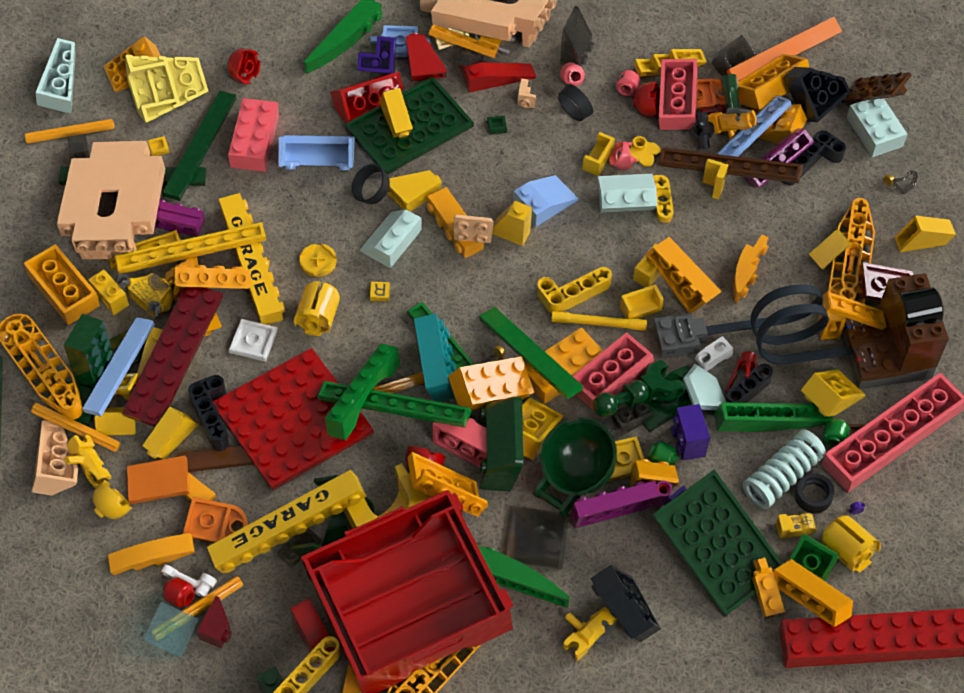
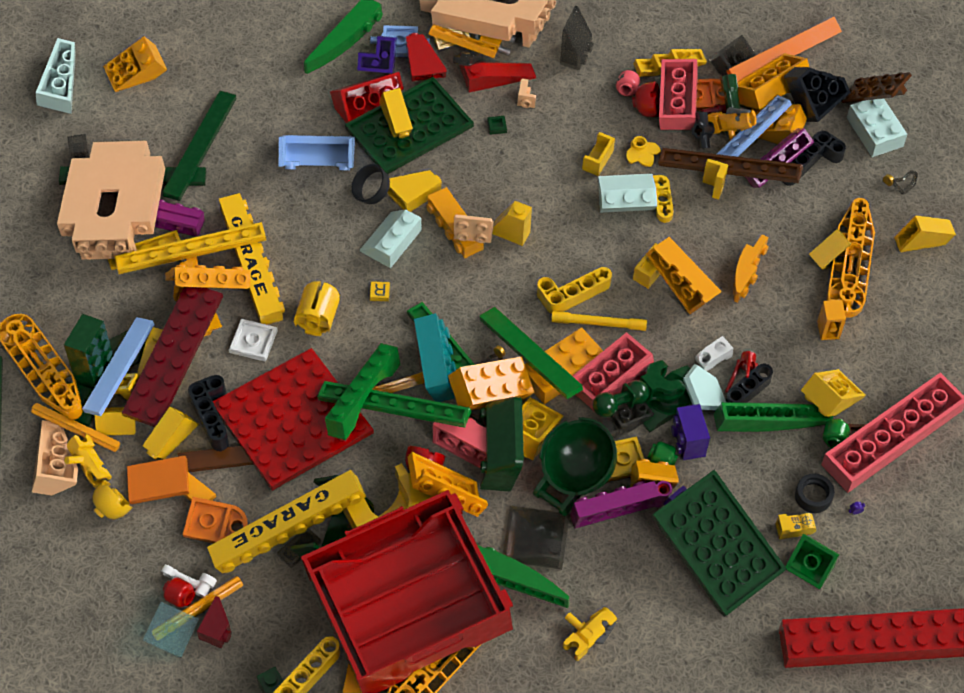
(61, 284): light orange brick -> none
(66, 131): light orange axle -> none
(109, 292): yellow brick -> none
(149, 292): yellow torso -> none
(151, 552): light orange slope -> none
(158, 146): yellow tile -> none
(163, 83): light yellow wedge -> none
(242, 62): red cylinder -> none
(253, 134): coral brick -> none
(309, 625): red slope -> none
(317, 260): yellow tile -> none
(546, 198): light blue slope -> none
(572, 74): coral head -> none
(573, 93): black tyre -> none
(625, 159): coral piece -> none
(625, 602): black brick -> none
(641, 302): yellow panel -> none
(767, 589): light orange hinge -> none
(774, 467): light aqua piece -> none
(813, 593): light orange brick -> none
(851, 542): yellow cylinder -> none
(854, 310): light orange tile -> none
(875, 279): plate -> none
(897, 354): piece -> none

